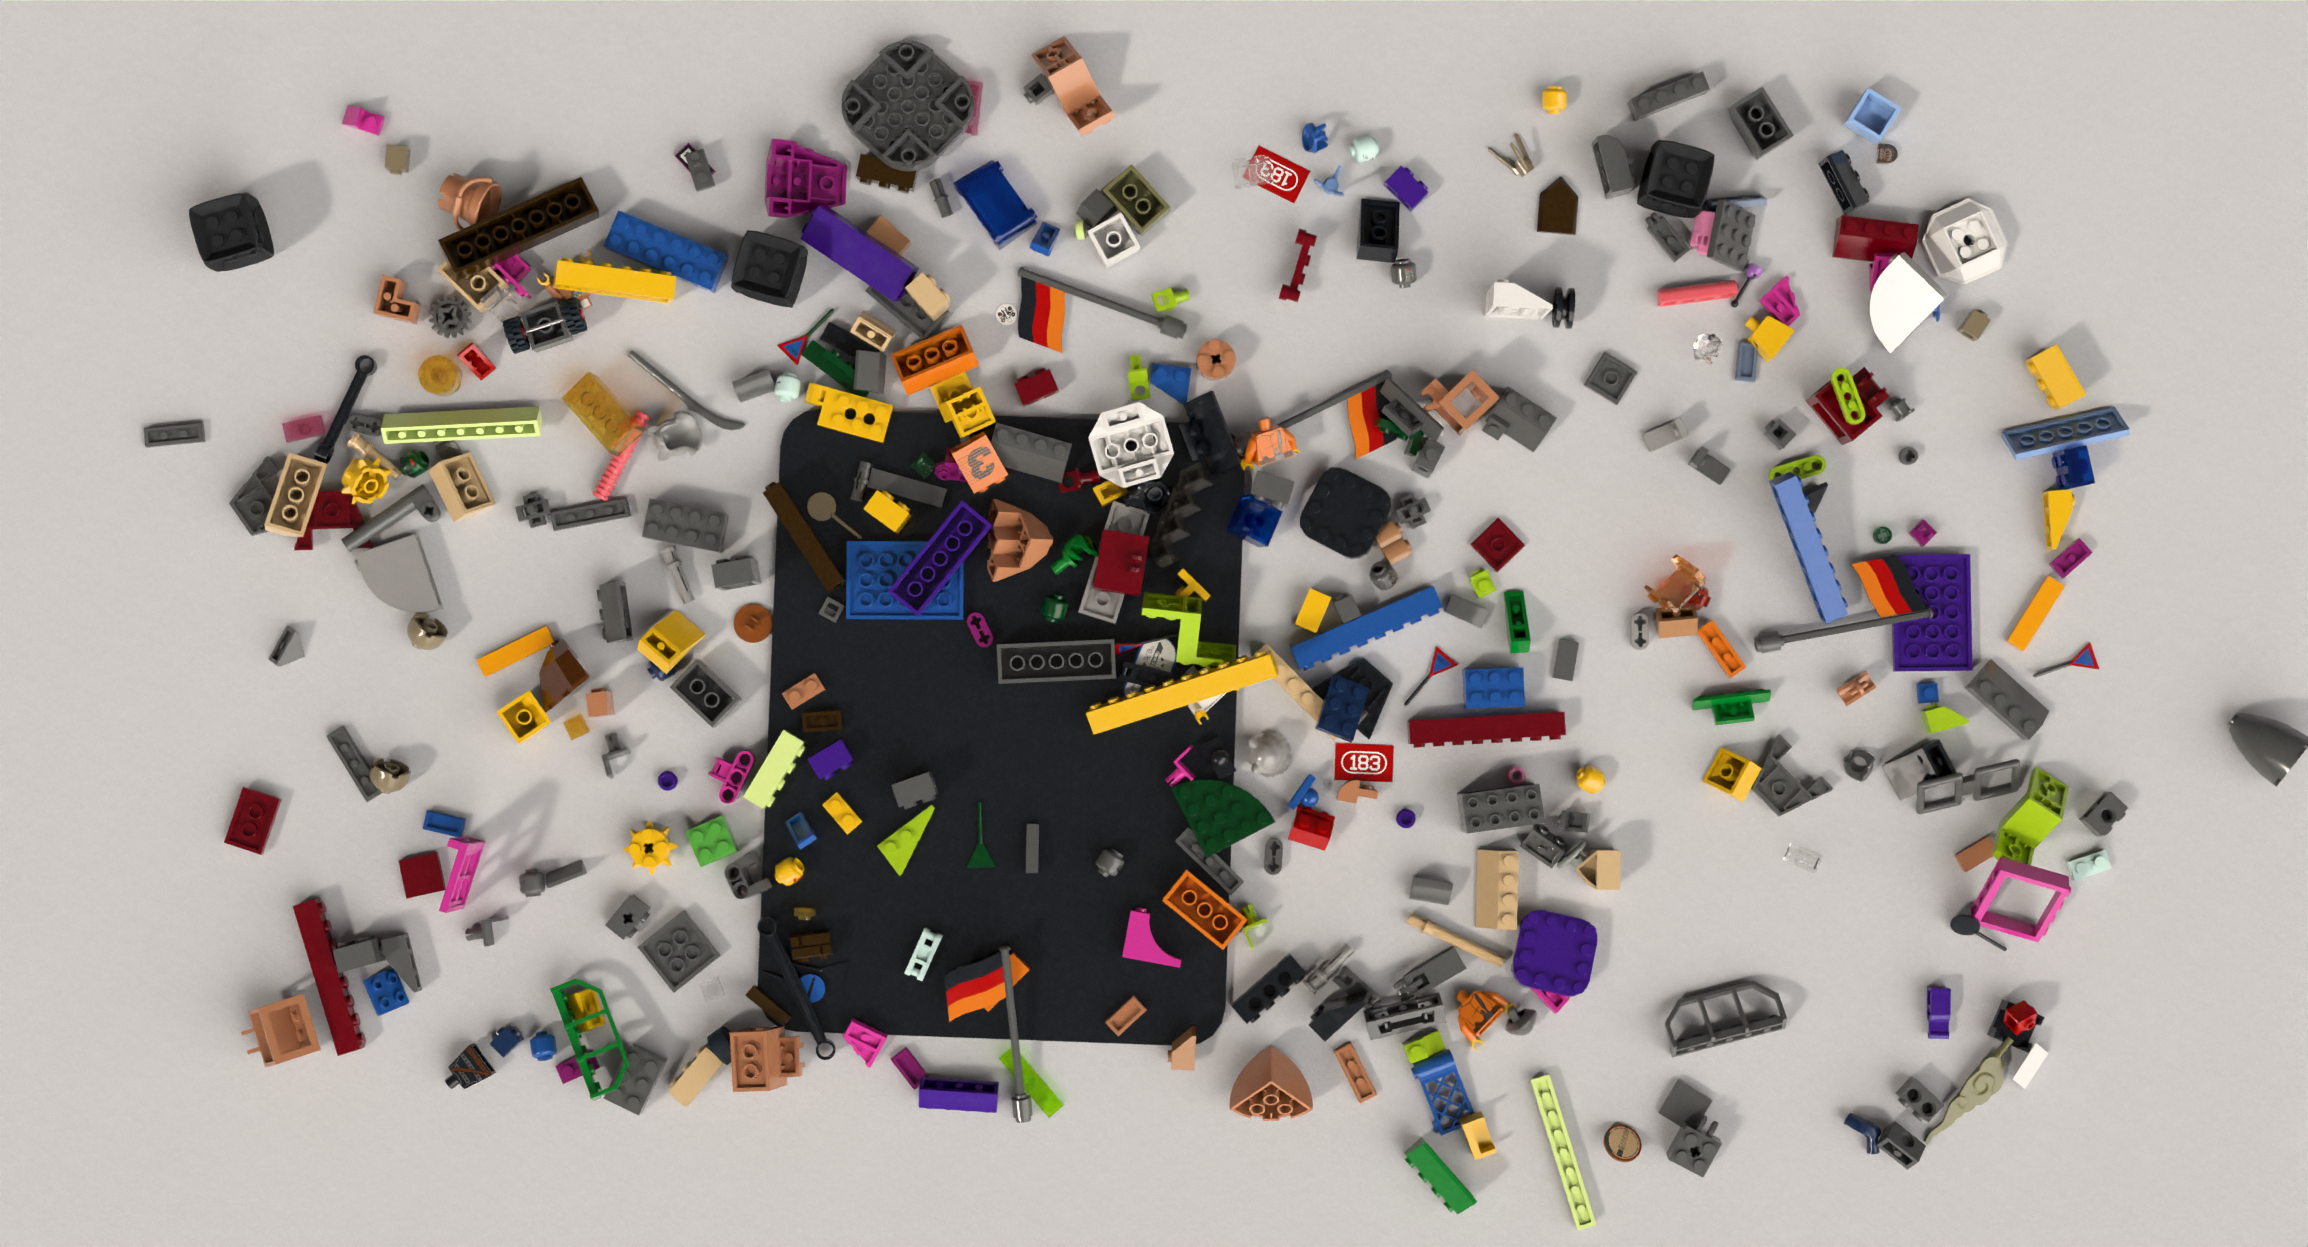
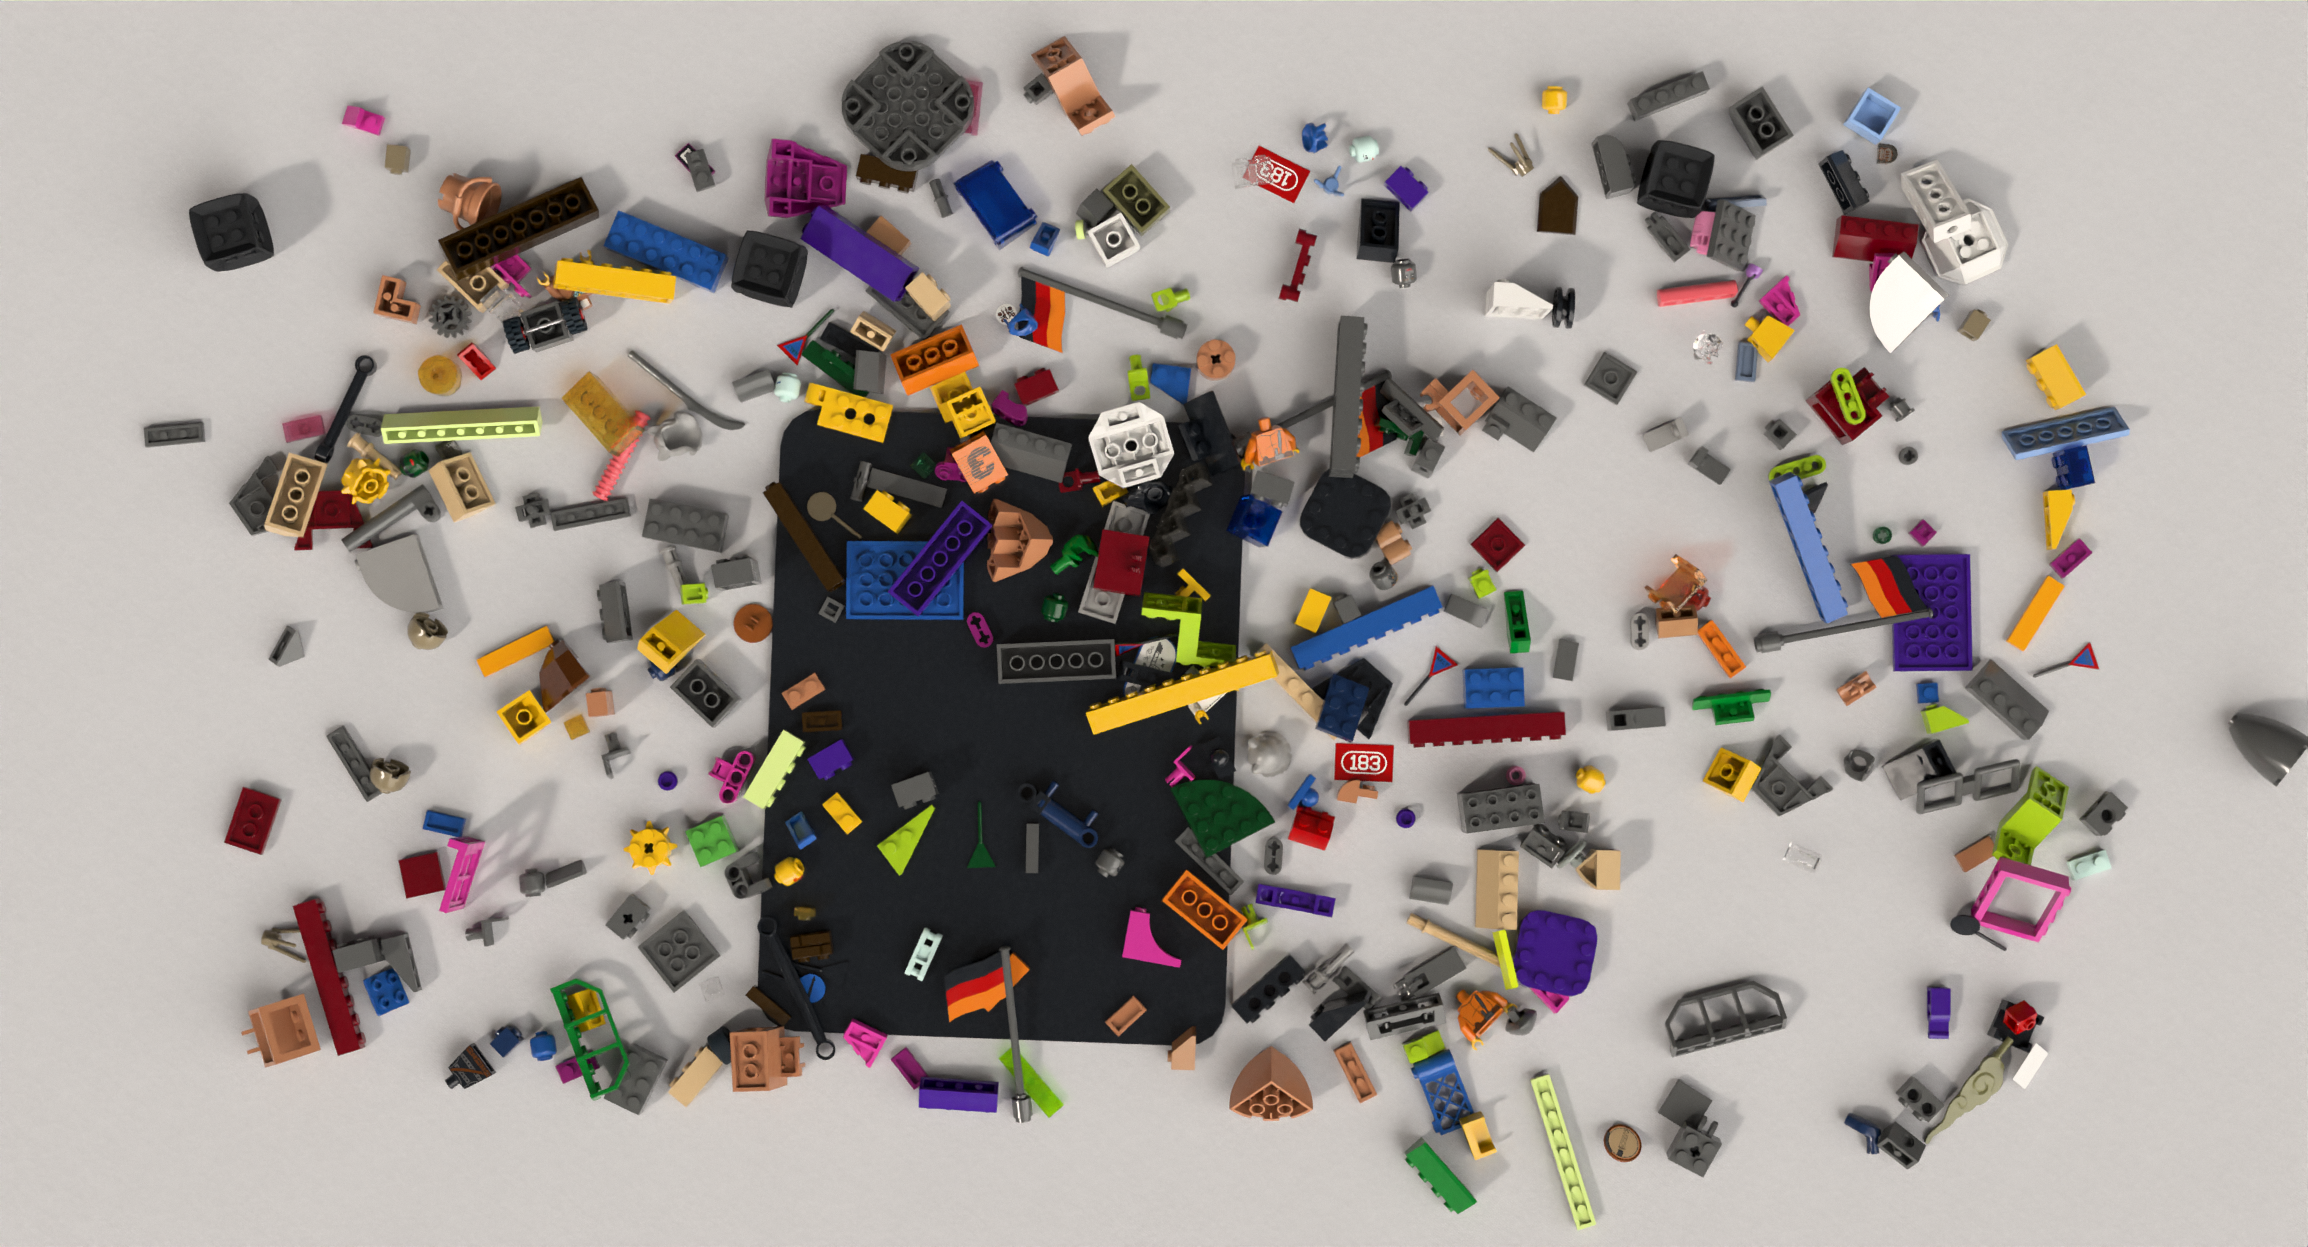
(273, 939): none -> dark tan plant
(693, 593): none -> lime bracket
(1009, 410): none -> magenta leg
(1025, 314): none -> blue piece
(1058, 815): none -> dark blue piece
(1295, 900): none -> dark purple slope
(1347, 394): none -> dark grey brick
(1505, 959): none -> neon yellow tile
(1635, 718): none -> dark grey slope
(1935, 201): none -> white brick

